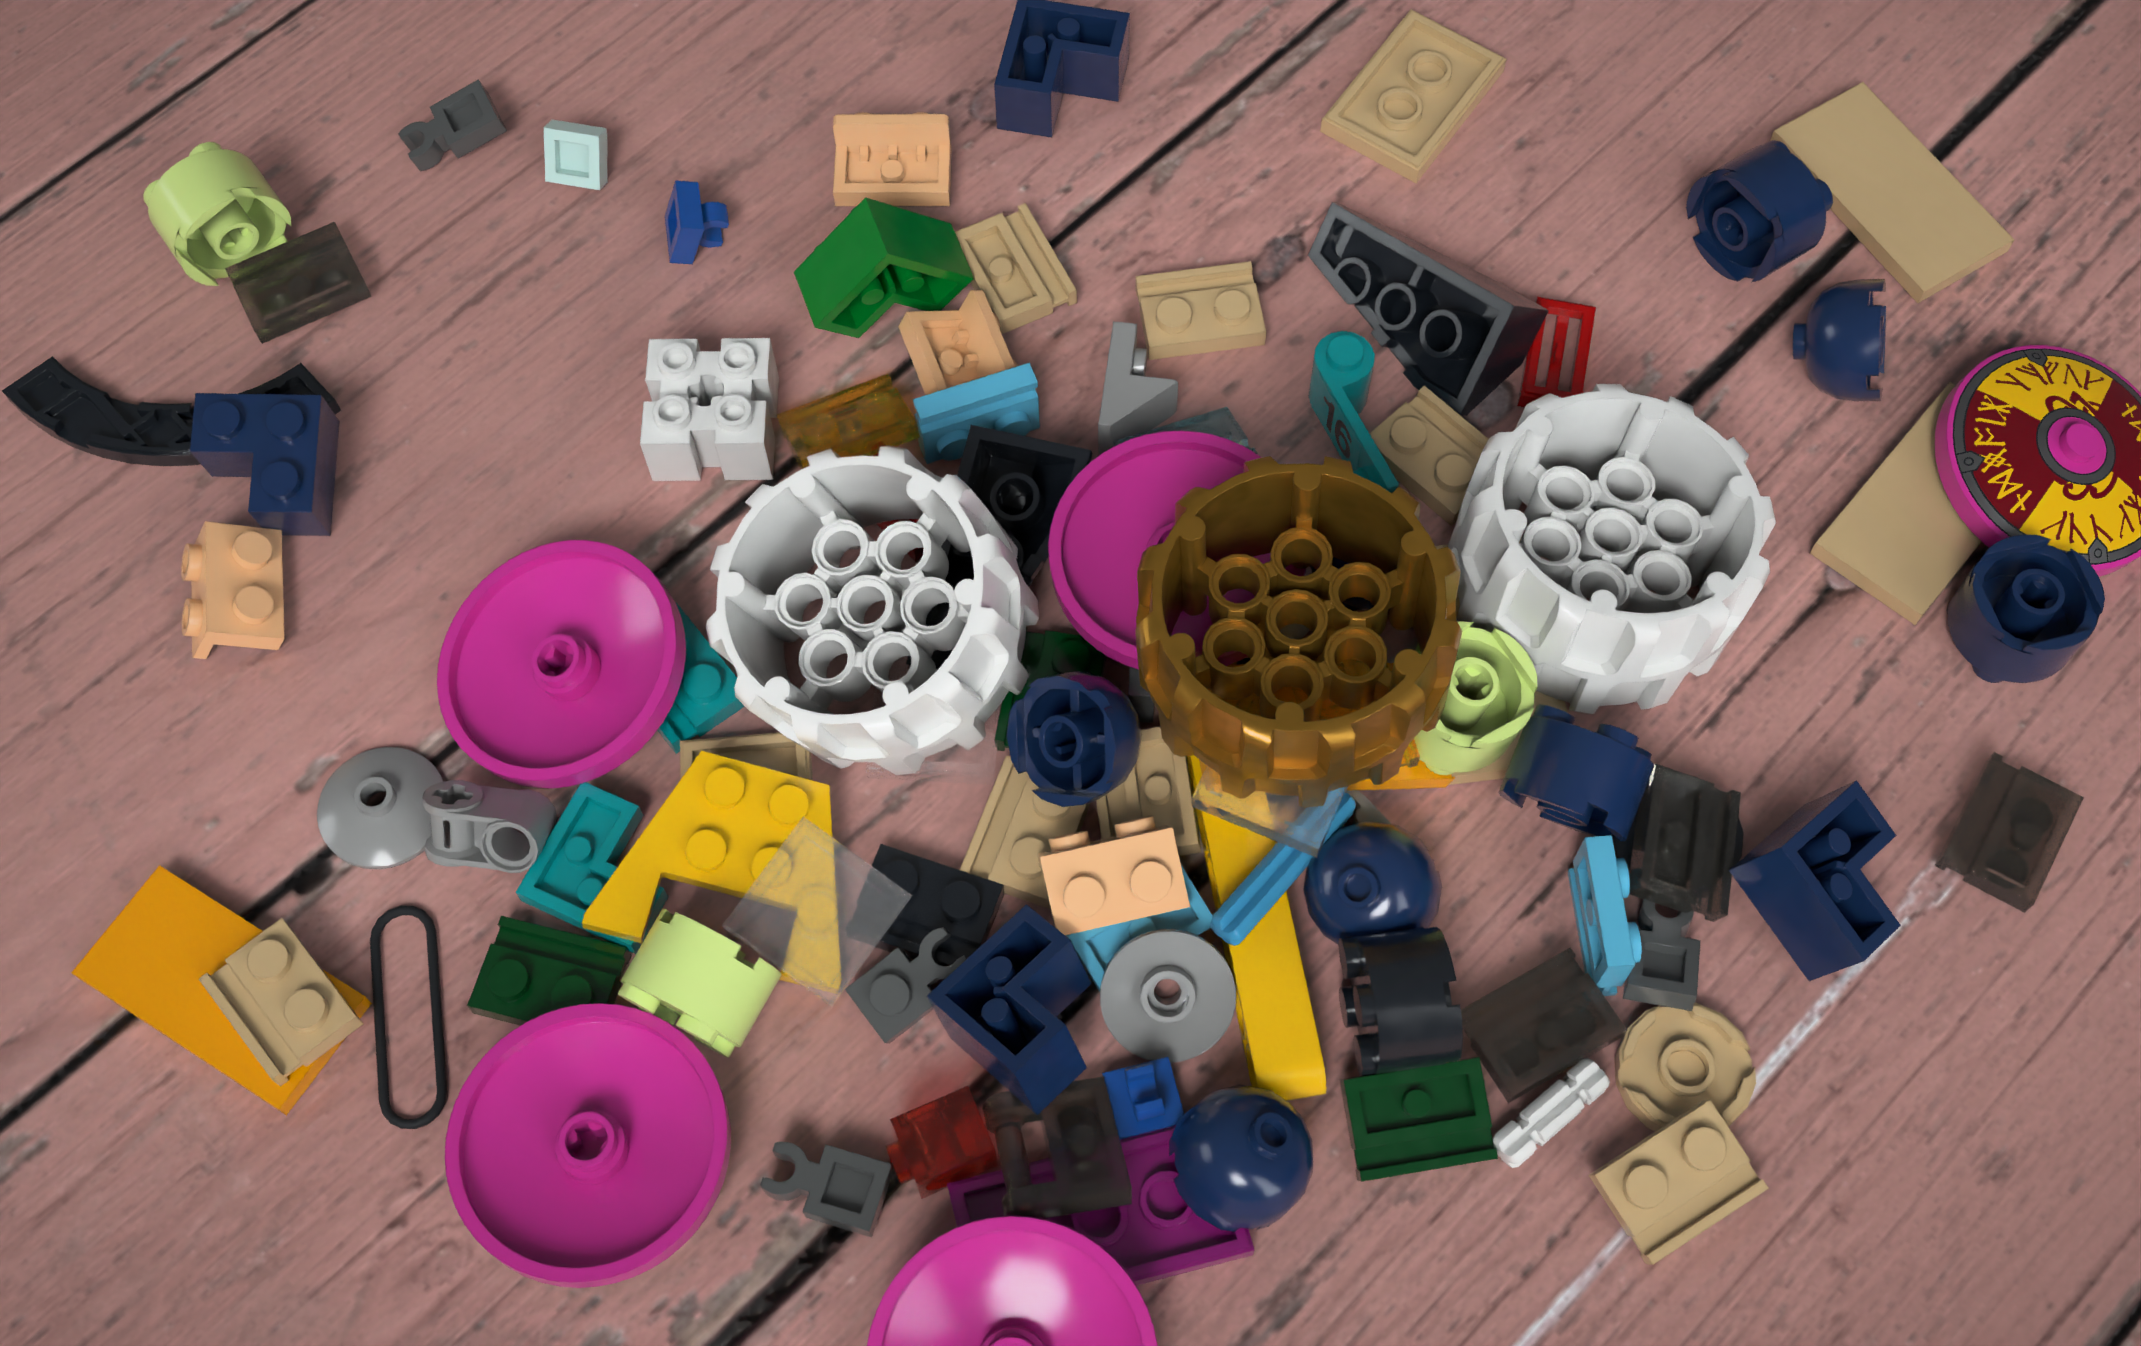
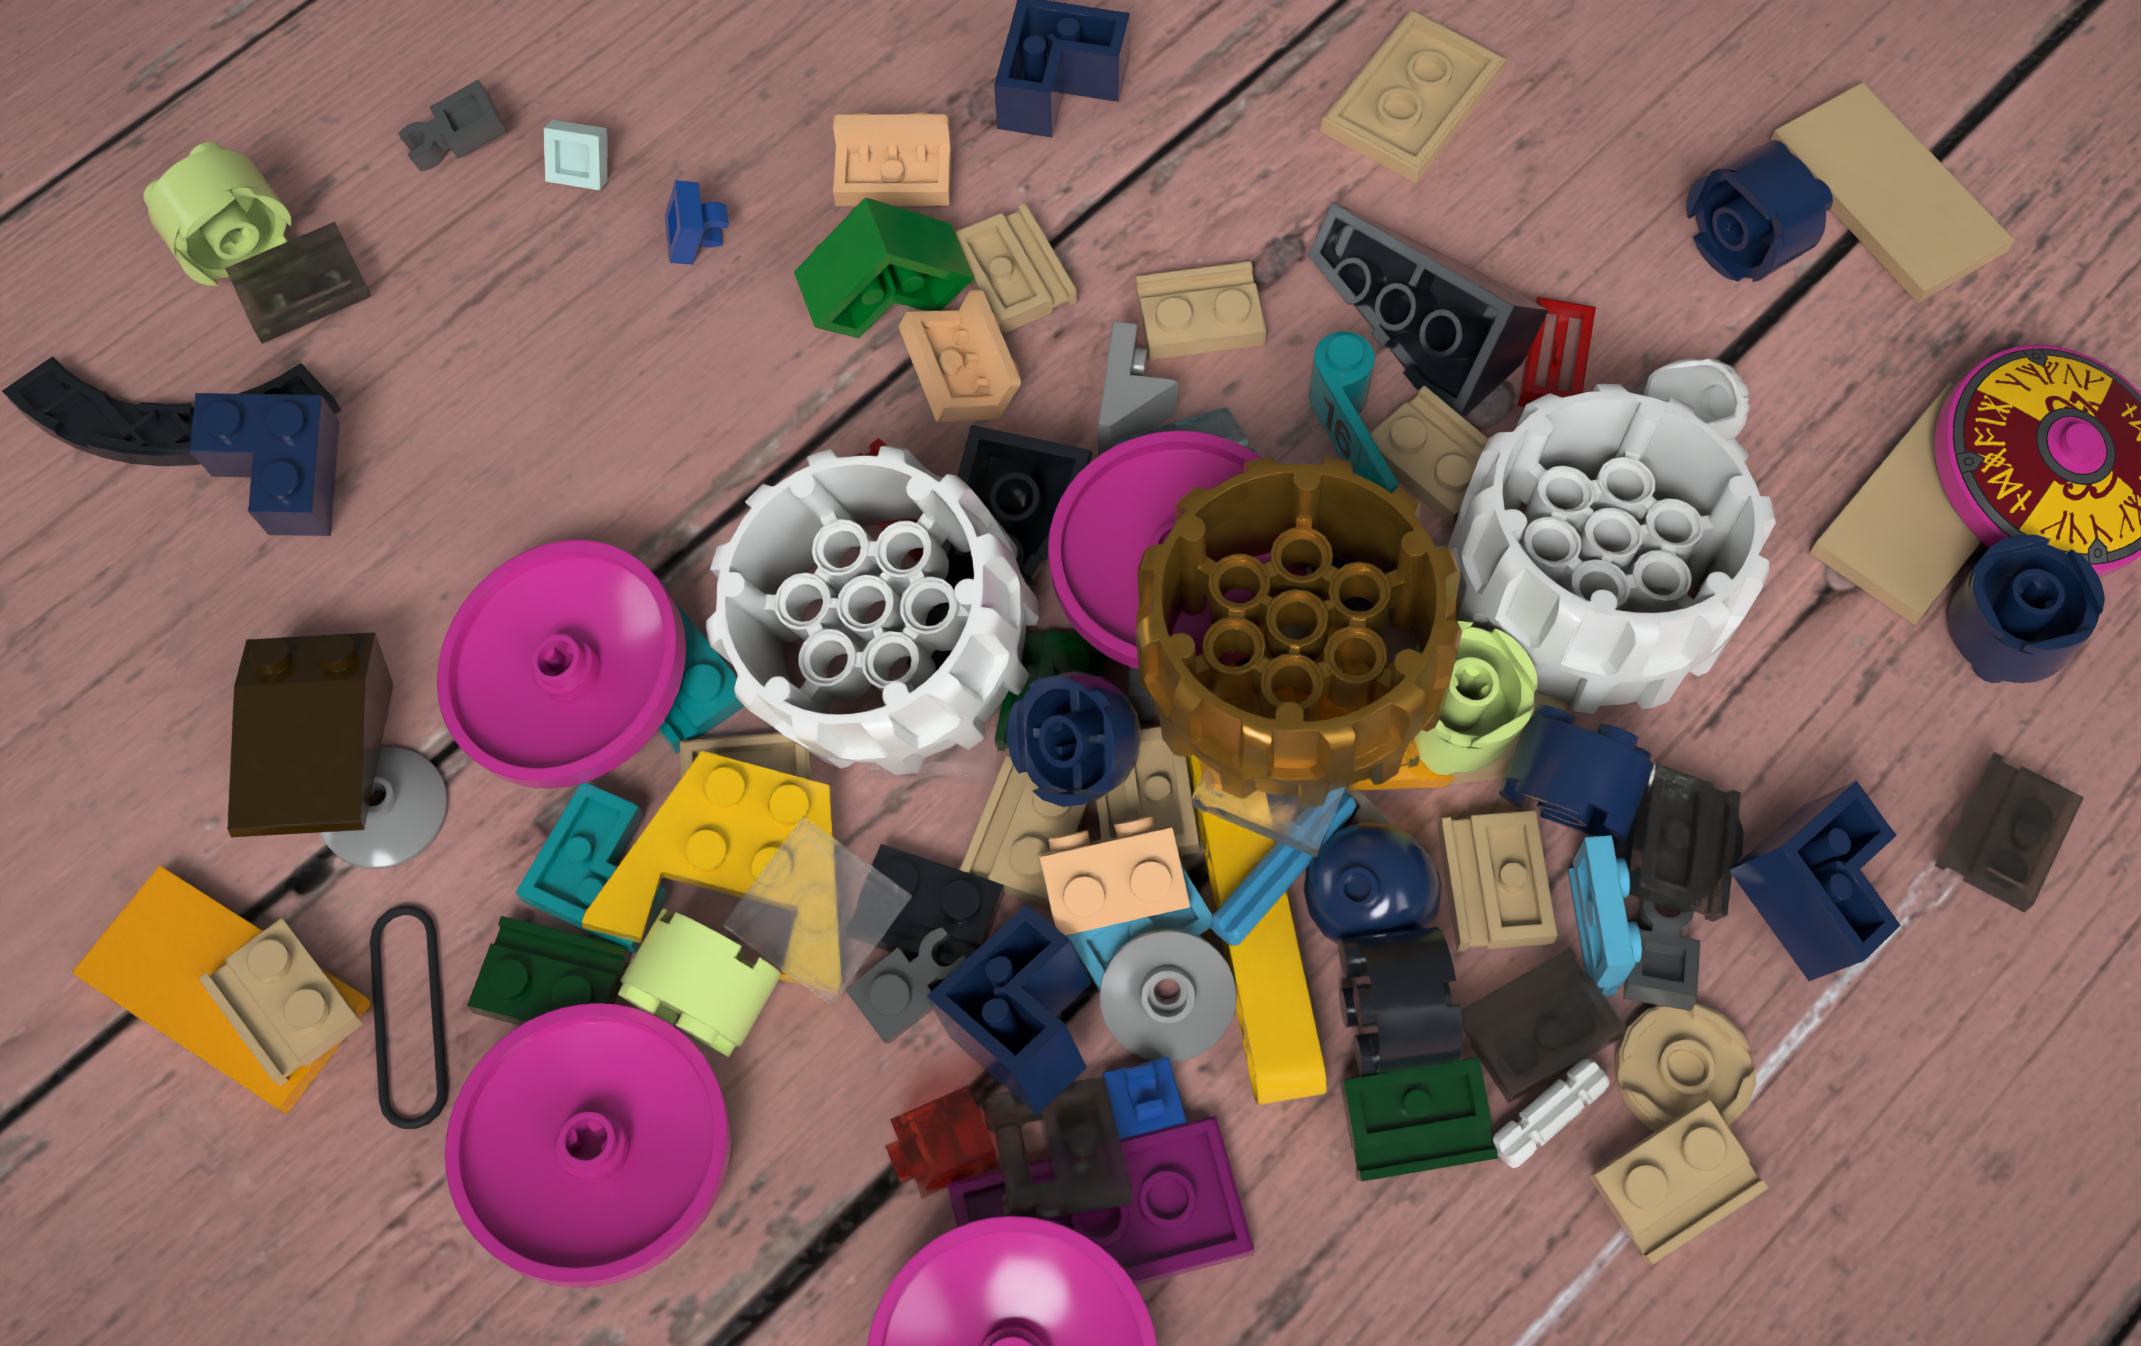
(234, 588): light nougat bracket -> none
(306, 734): none -> dark brown slope
(484, 824): light grey piece -> none
(710, 409): white brick -> none
(839, 1190): dark grey plate -> none
(850, 422): clear yellow plate -> none
(995, 402): medium azure plate -> none
(1242, 1157): dark blue cylinder -> none
(1497, 881): none -> tan plate
(1708, 386): none -> white hair
(1844, 340): dark blue cylinder -> none

